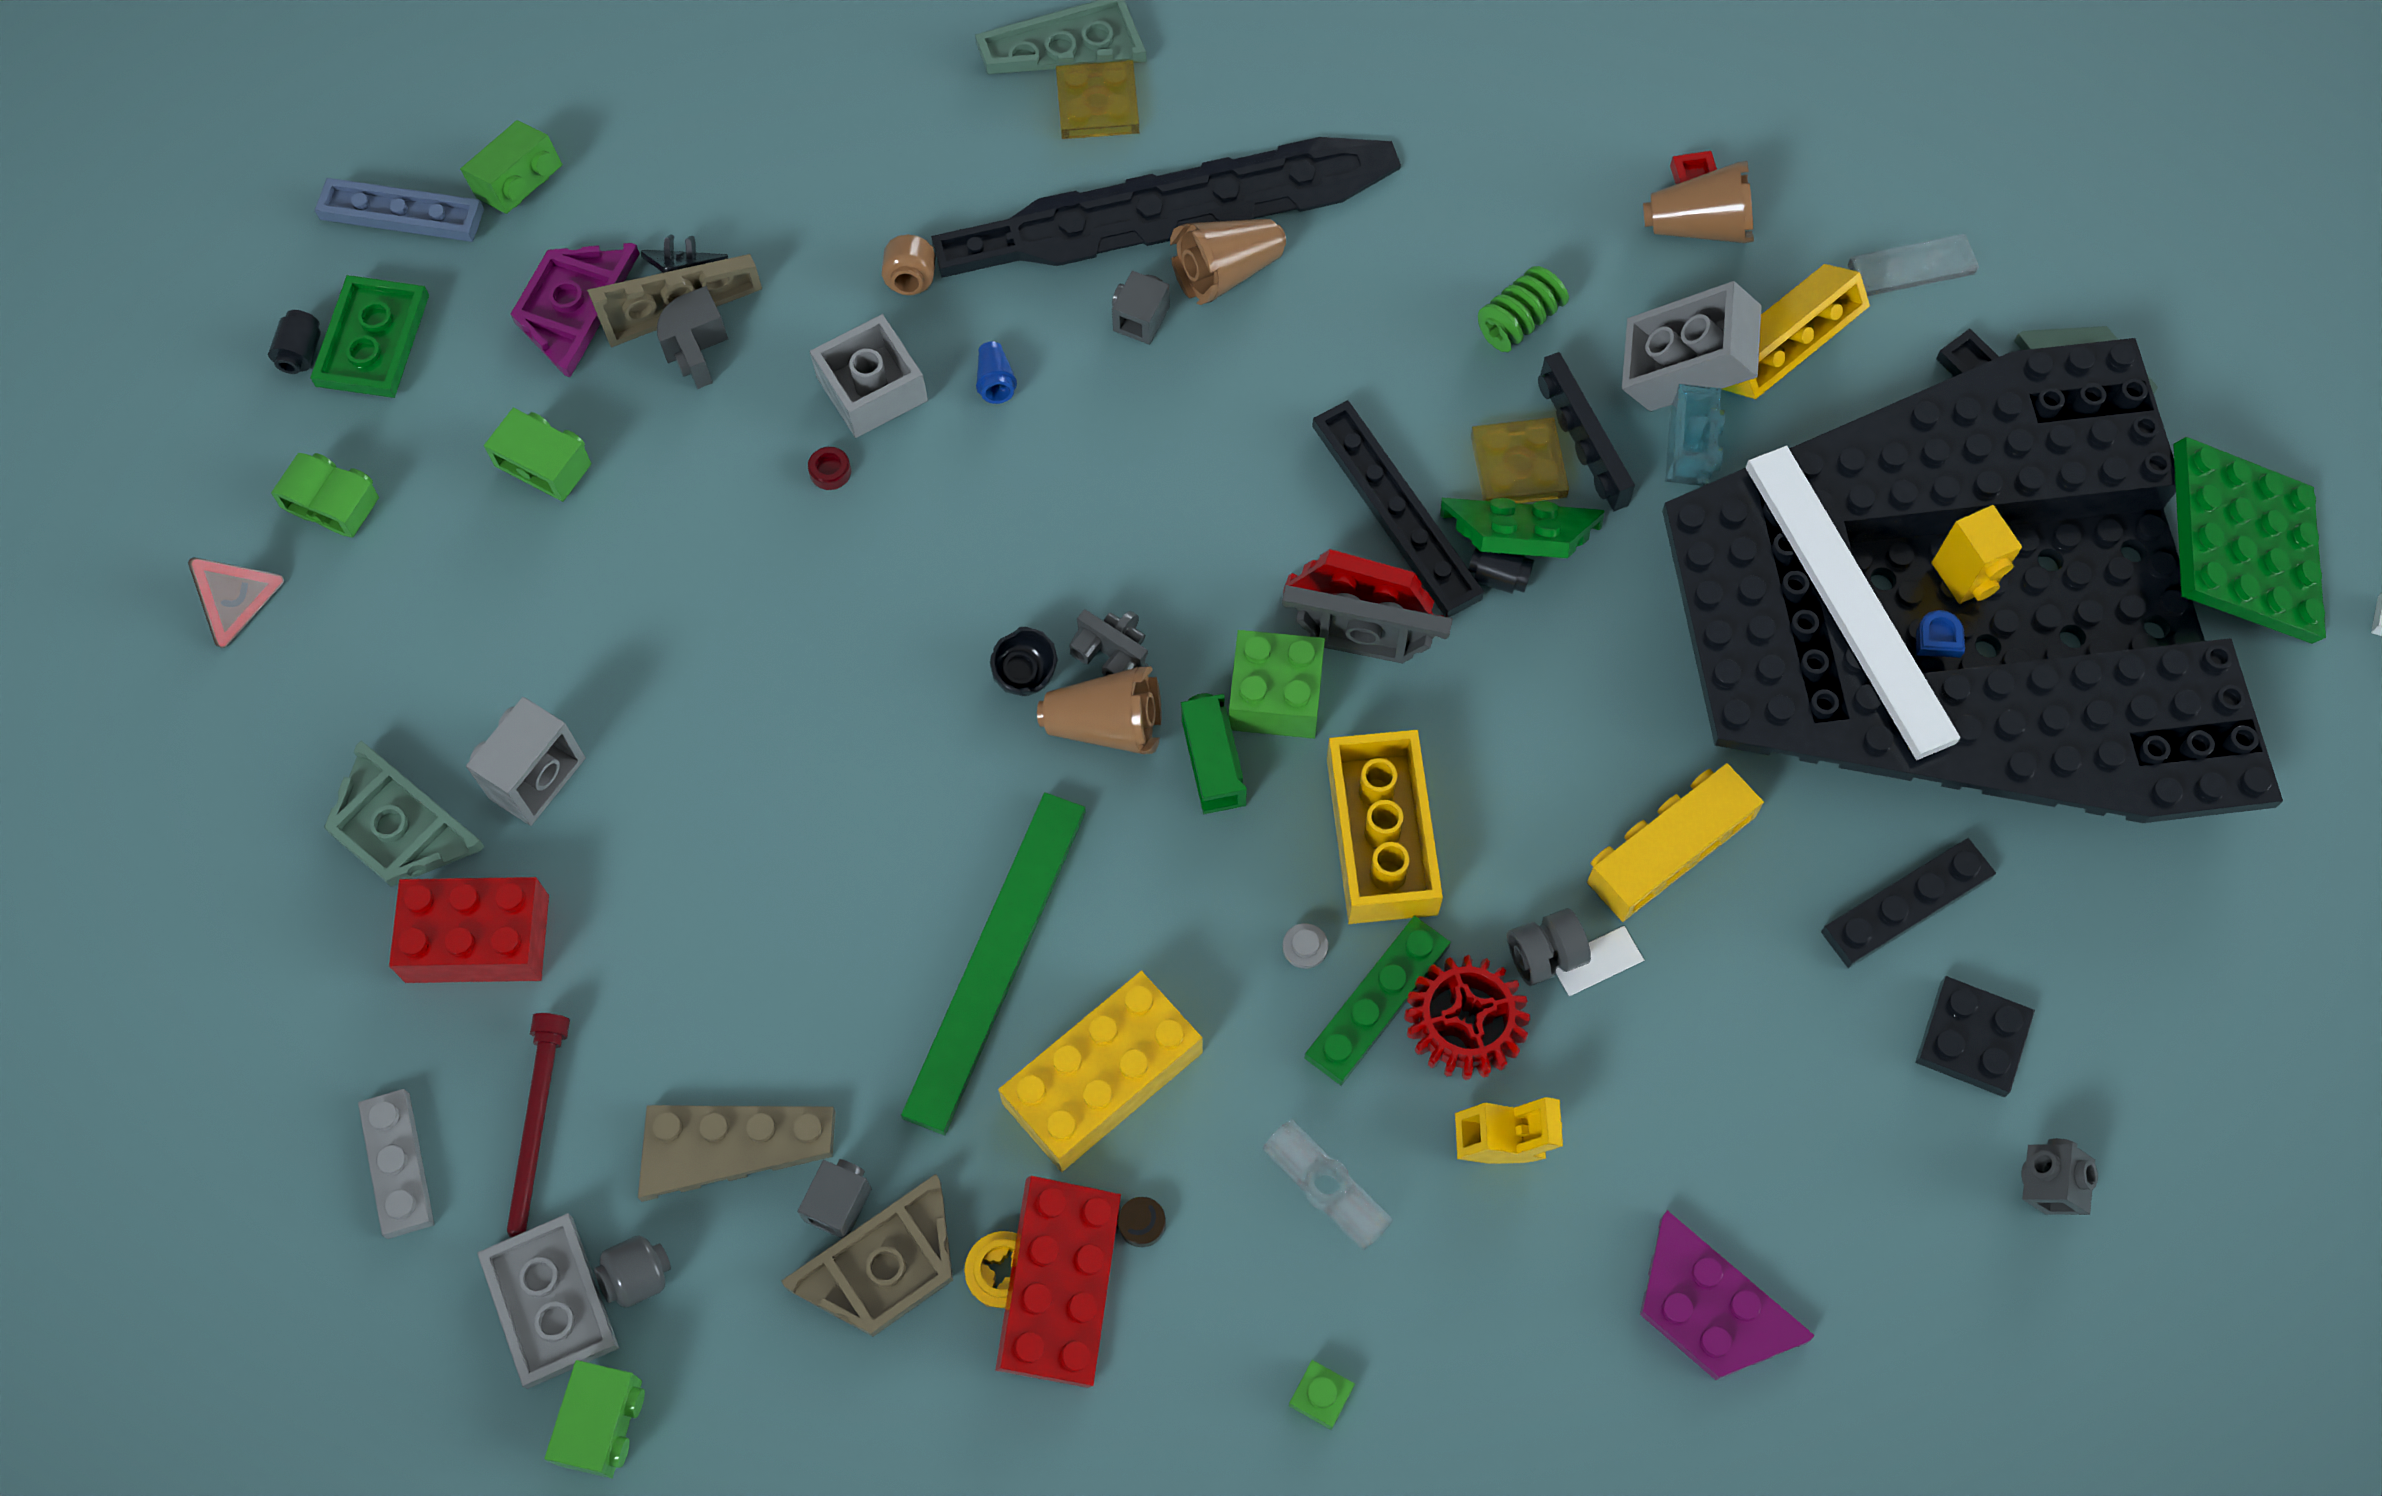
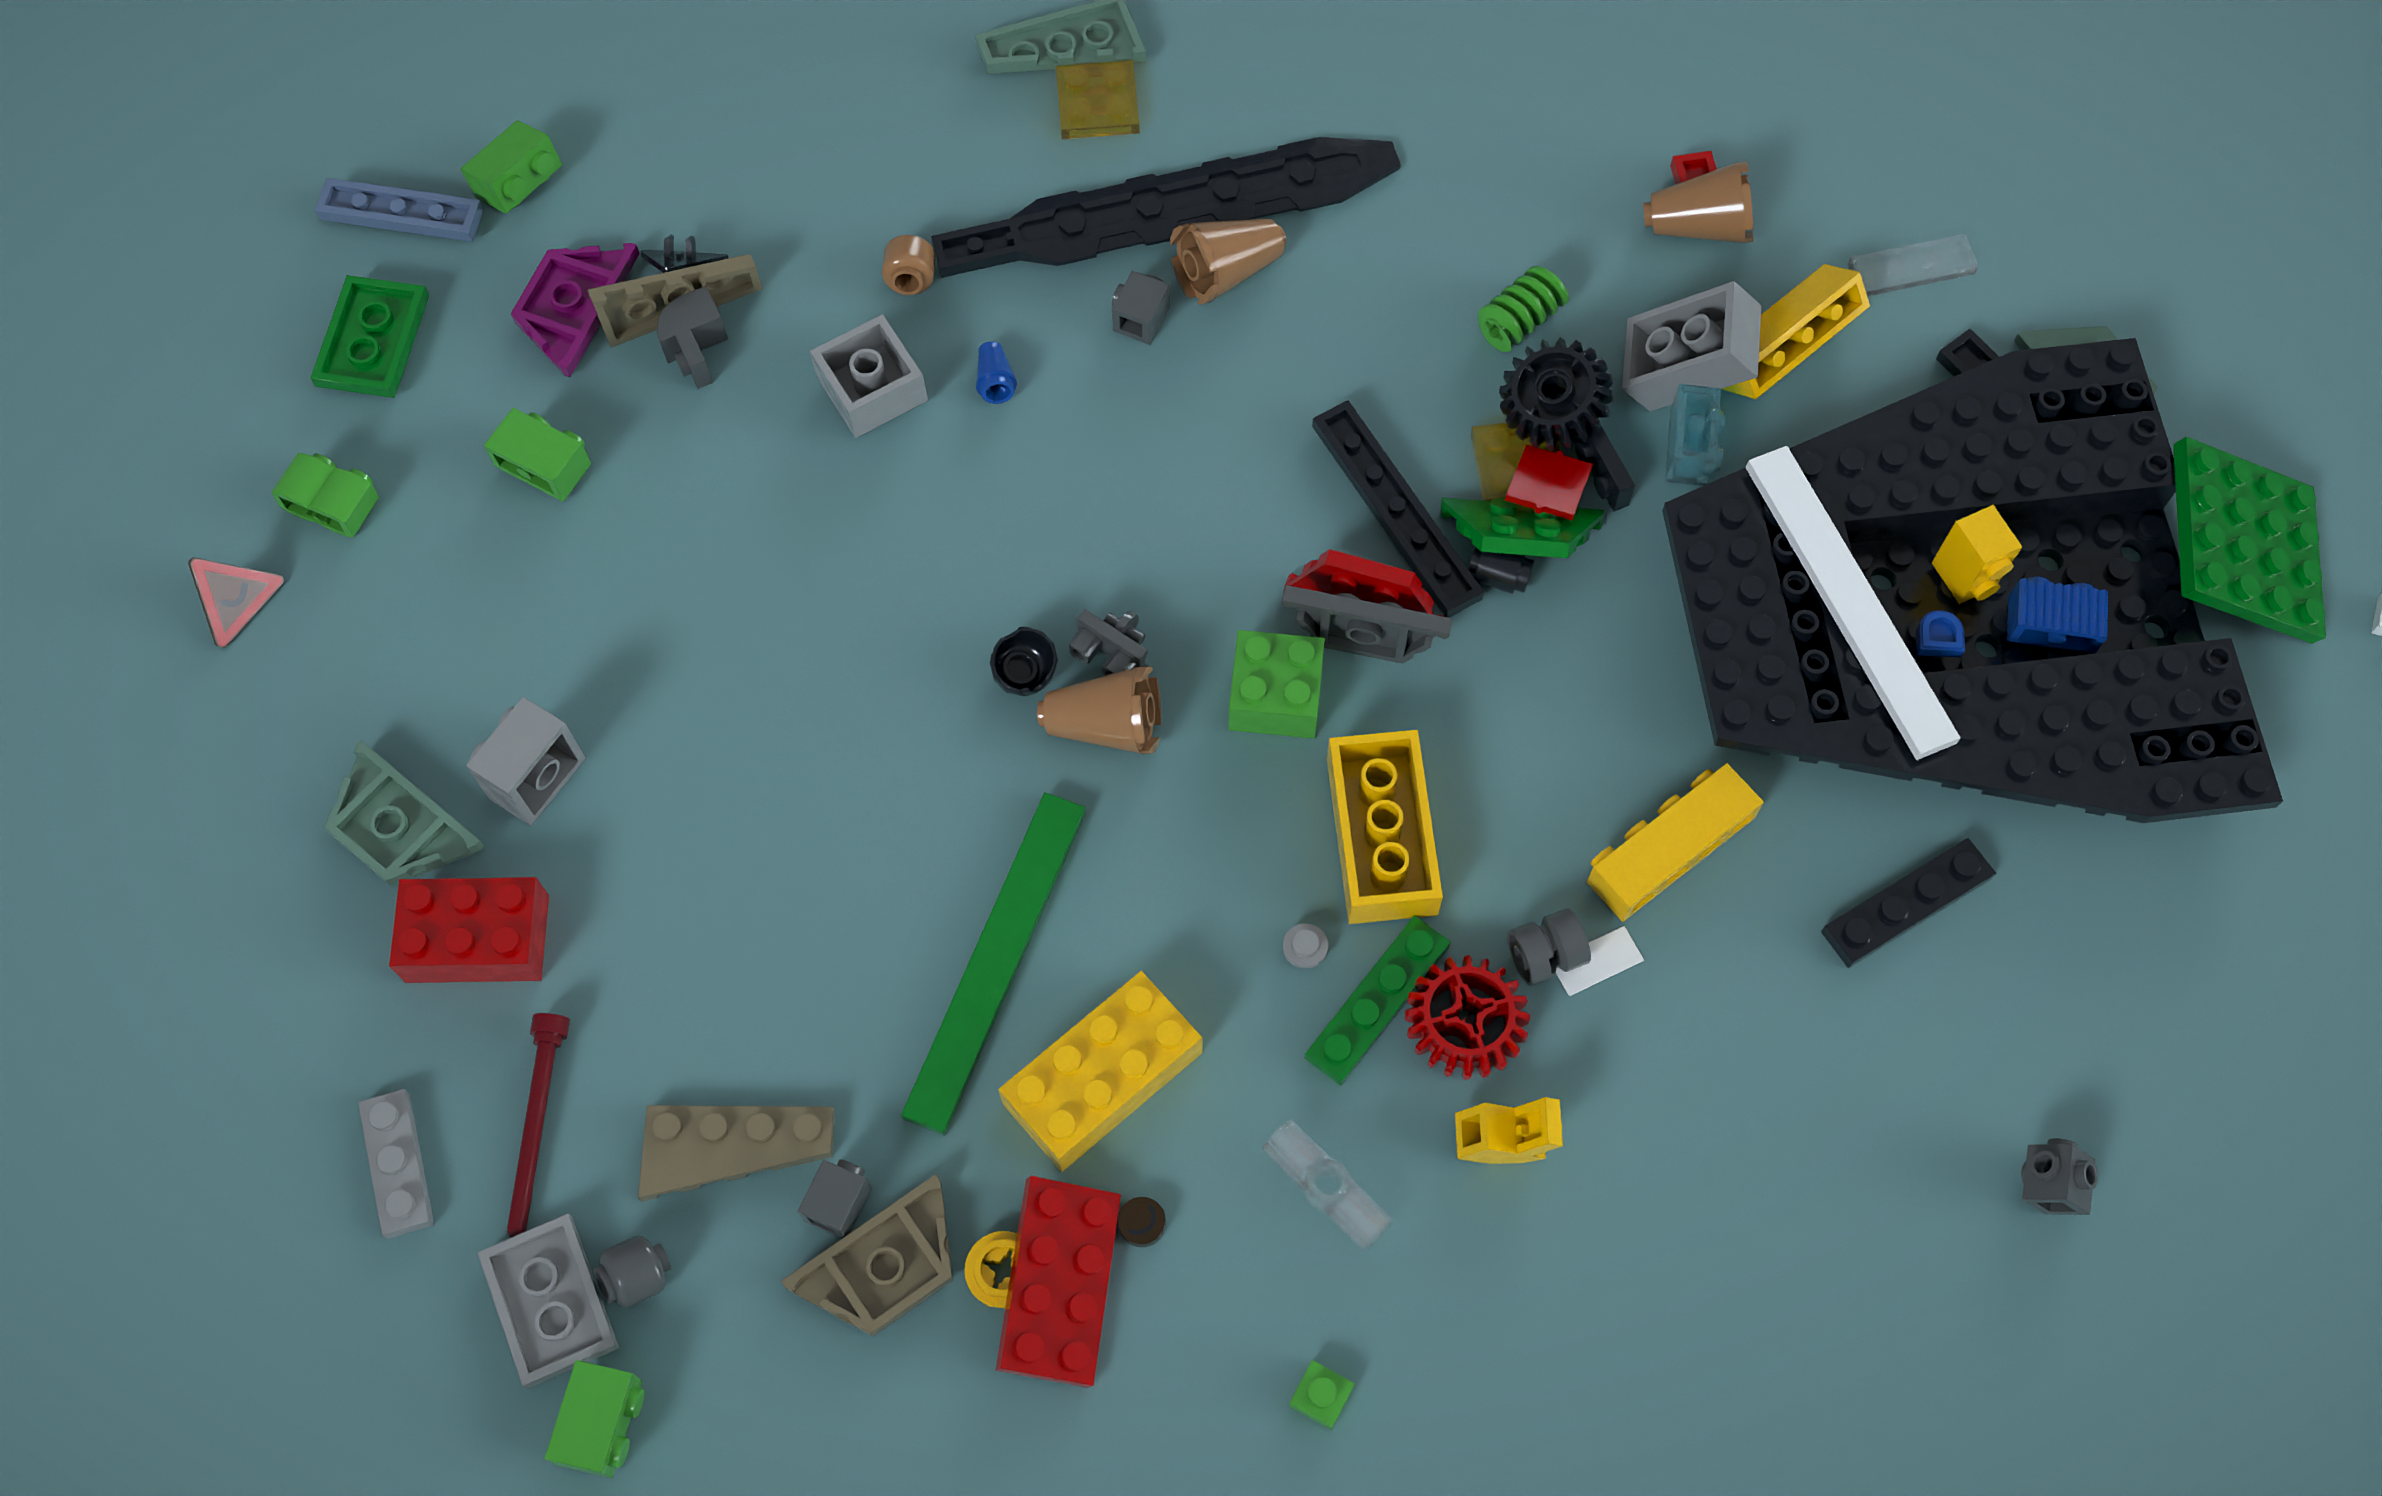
(295, 342): black brick -> none
(829, 468): dark red tile -> none
(1213, 753): green window -> none
(1549, 482): none -> red piece
(1561, 418): none -> black gear
(1712, 1306): magenta wing -> none
(1975, 1036): black plate -> none
(2057, 615): none -> blue brick

